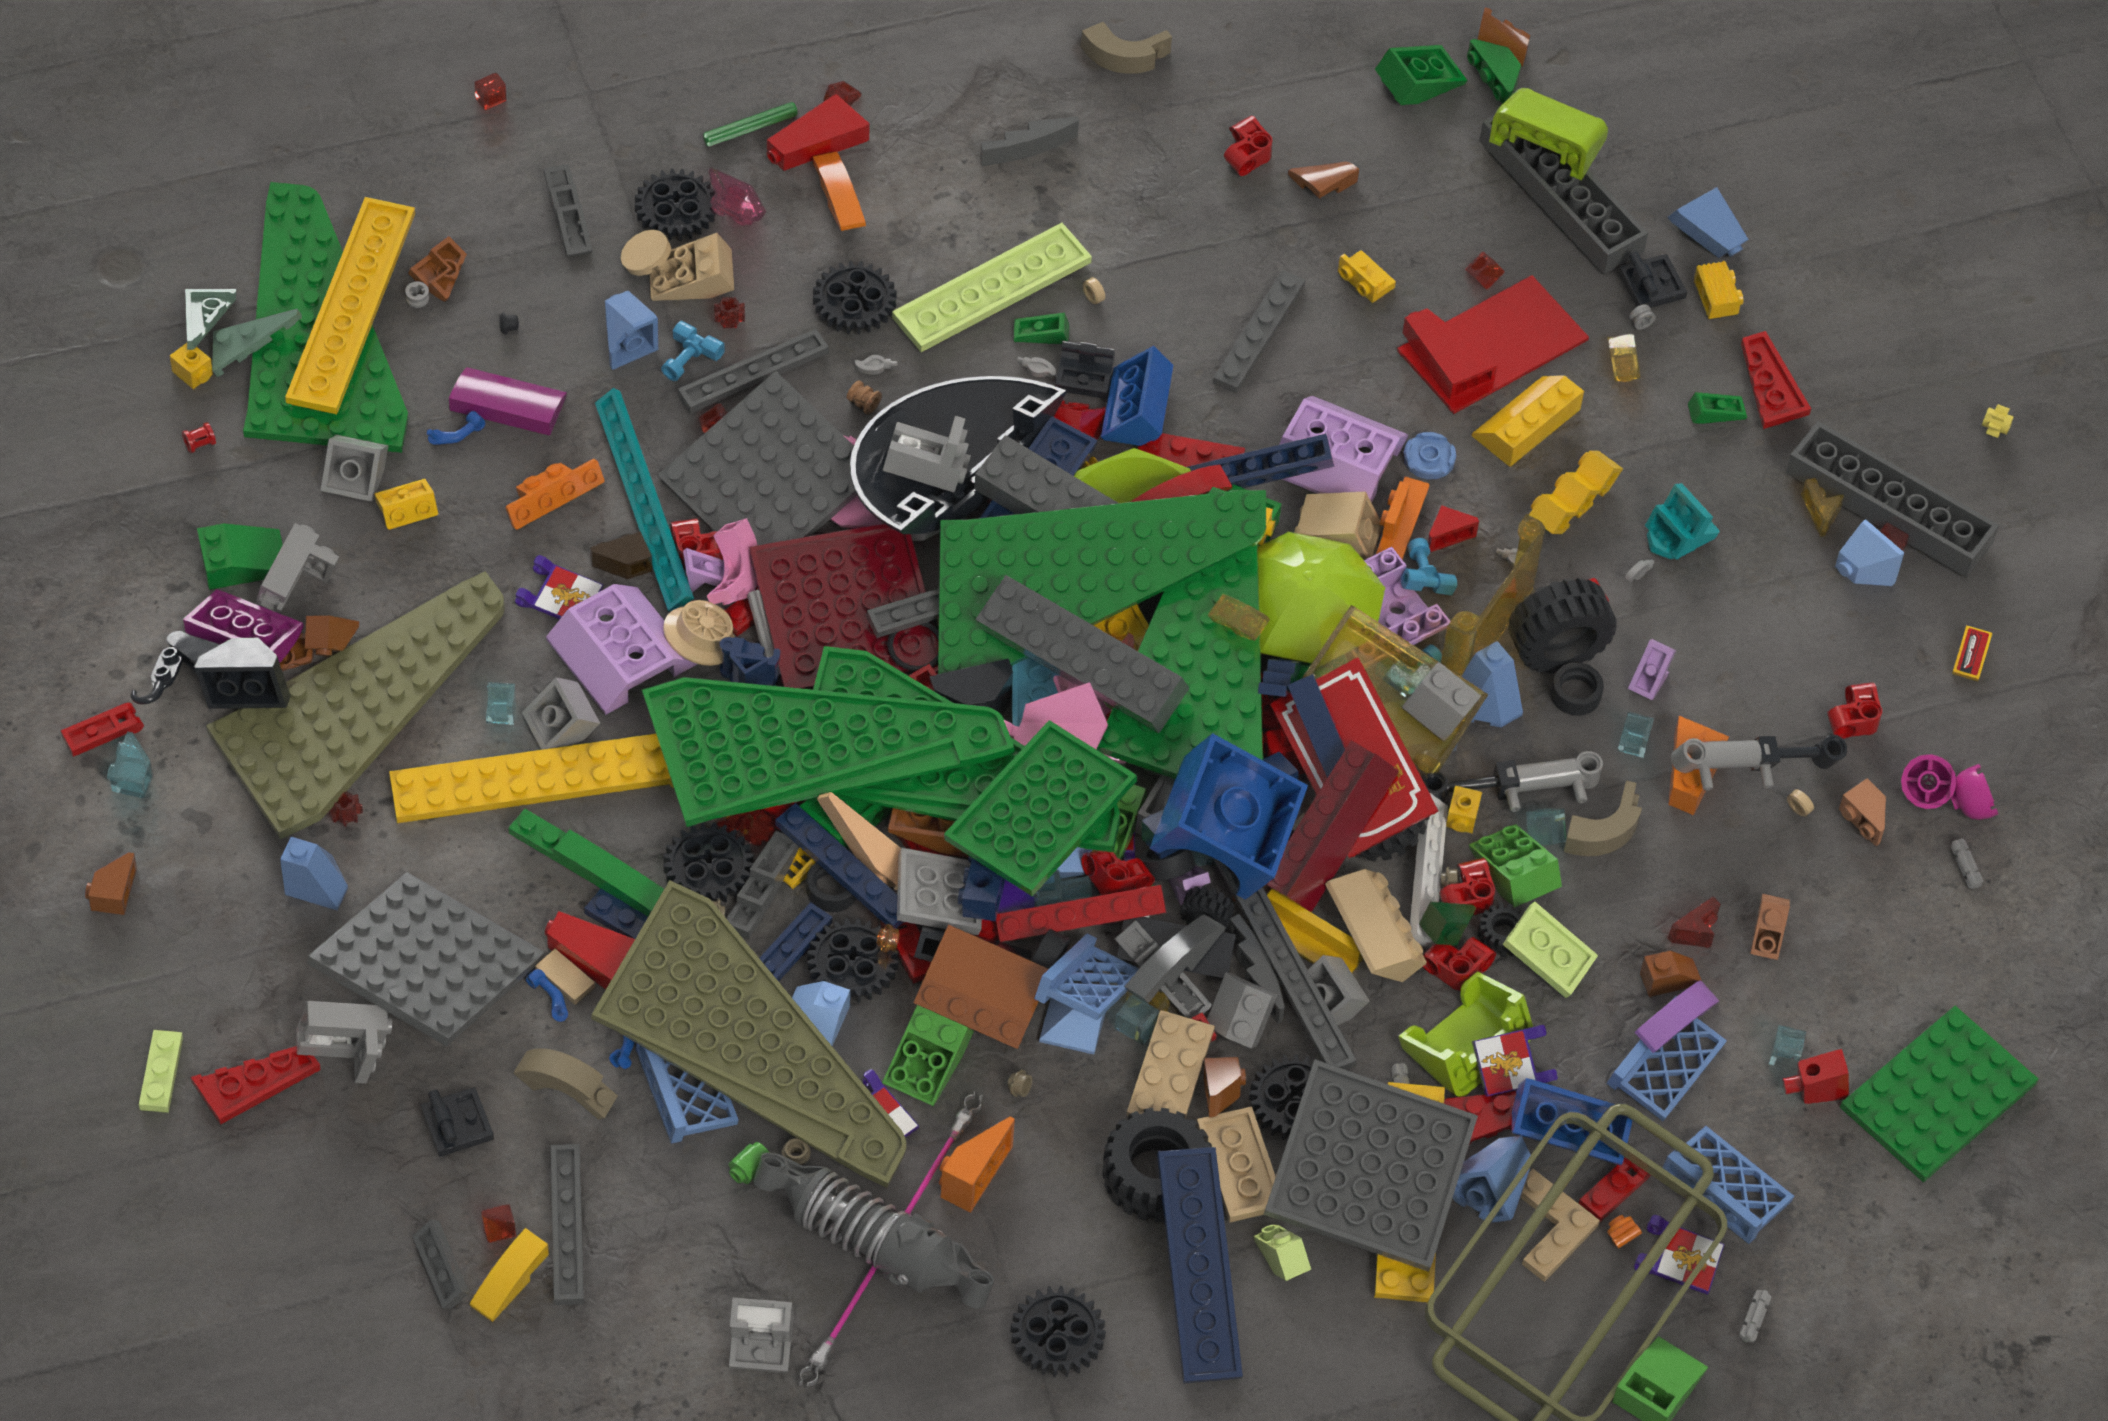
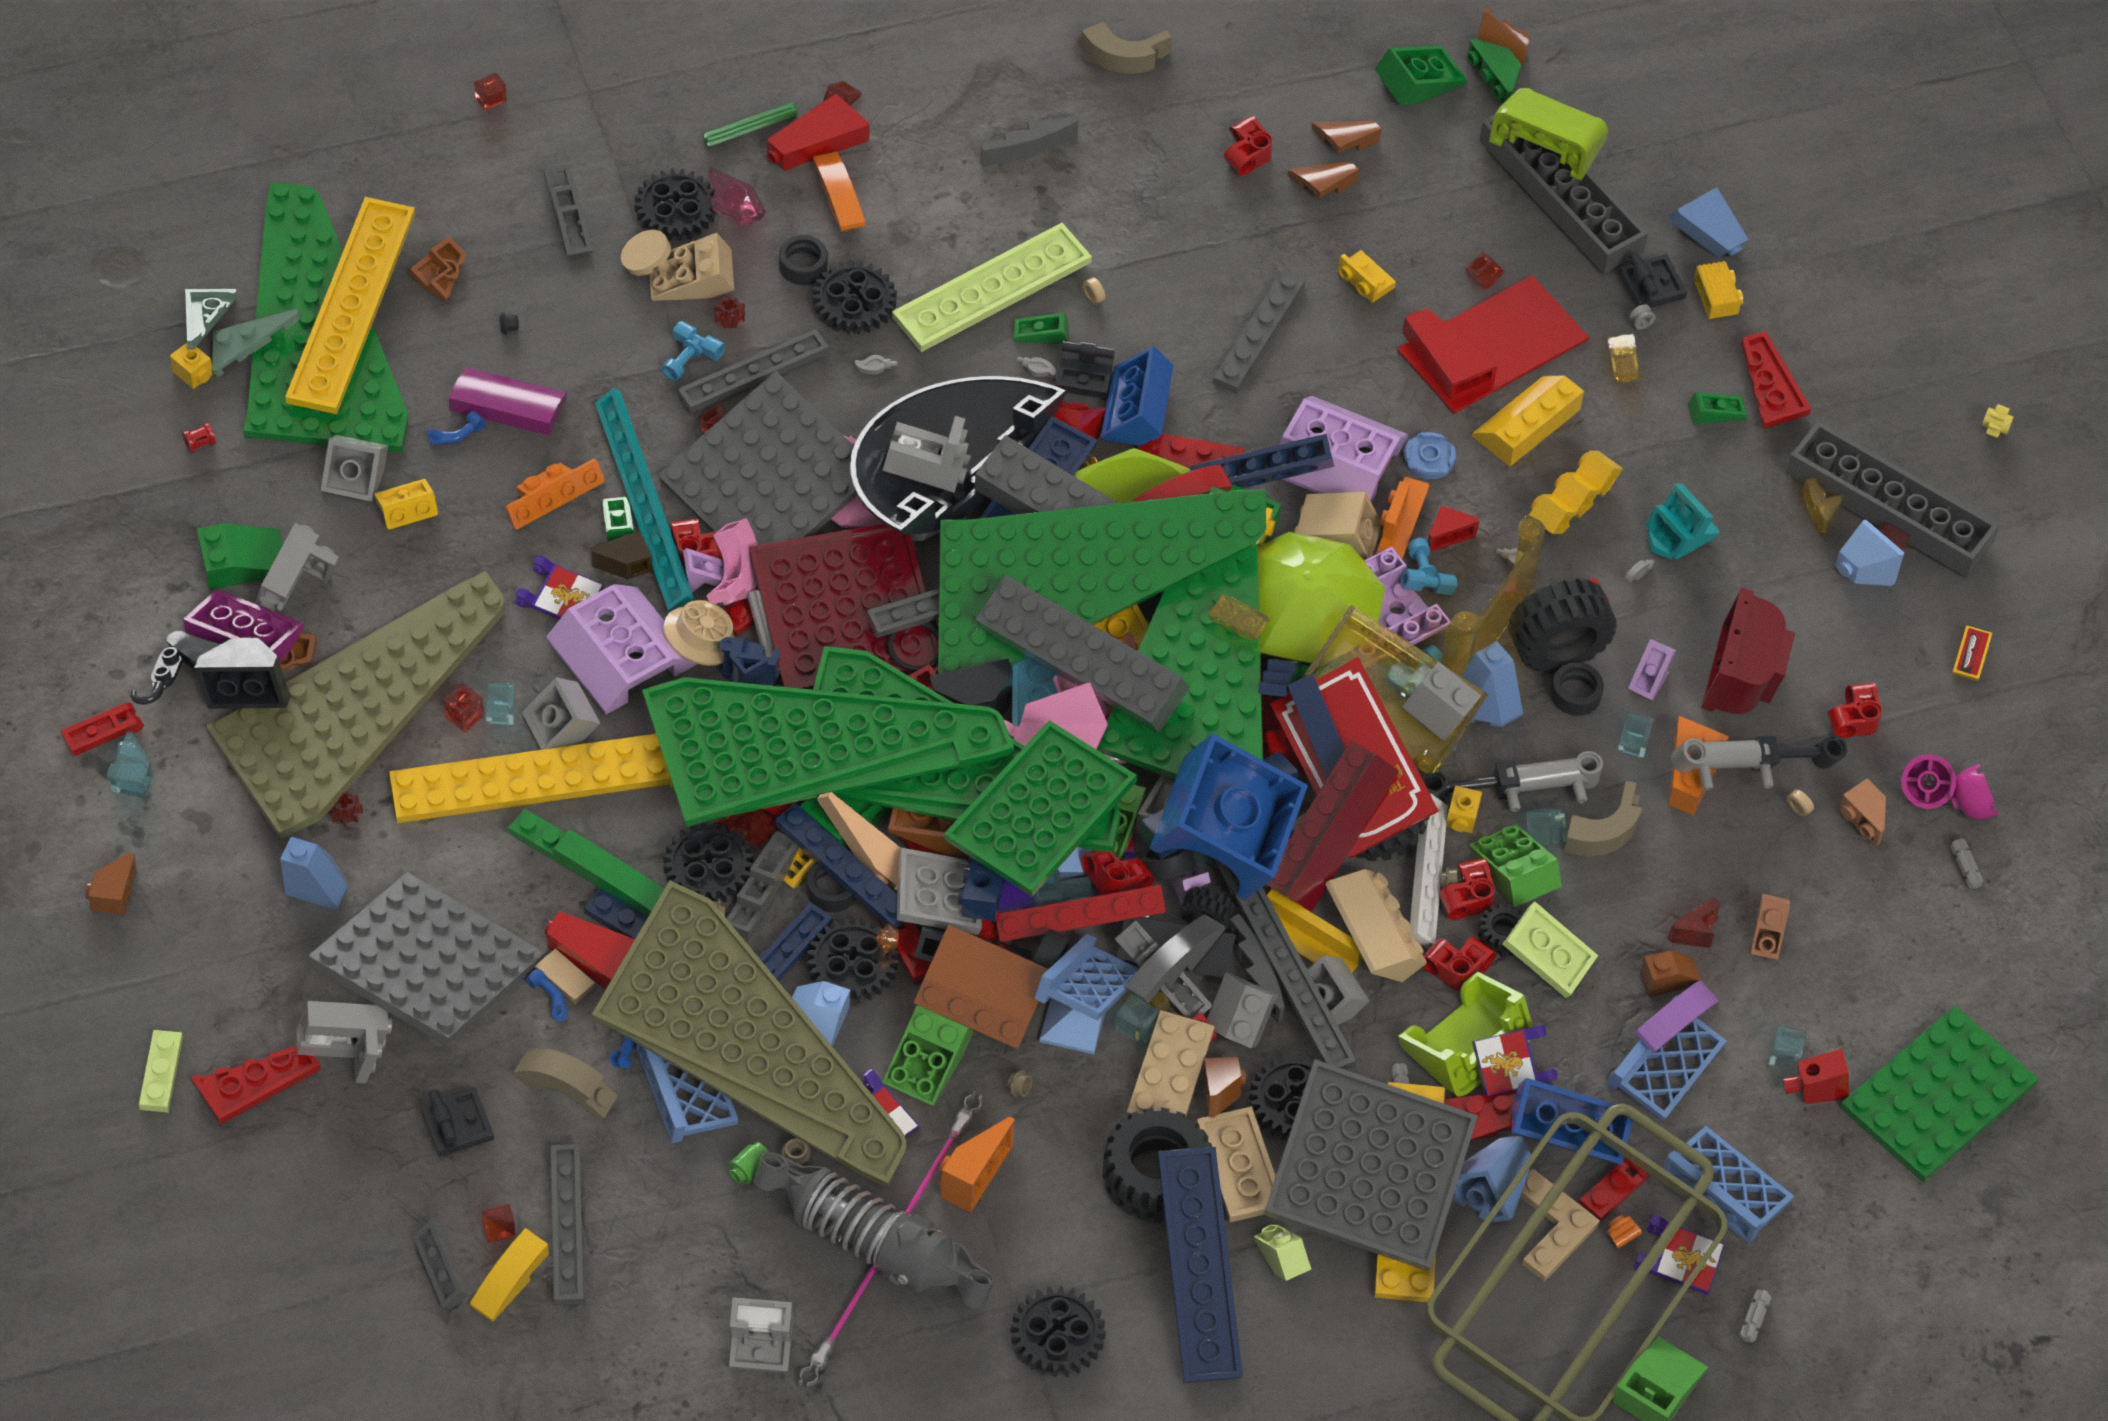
(328, 633): dark orange slope -> none
(413, 289): light grey bush -> none
(463, 707): none -> clear red brick
(617, 517): none -> green slope
(630, 329): medium blue slope -> none
(806, 244): none -> black tyre
(864, 397): medium nougat bush -> none
(1348, 134): none -> dark orange slope
(1446, 921): dark green slope -> none
(1751, 656): none -> dark red container

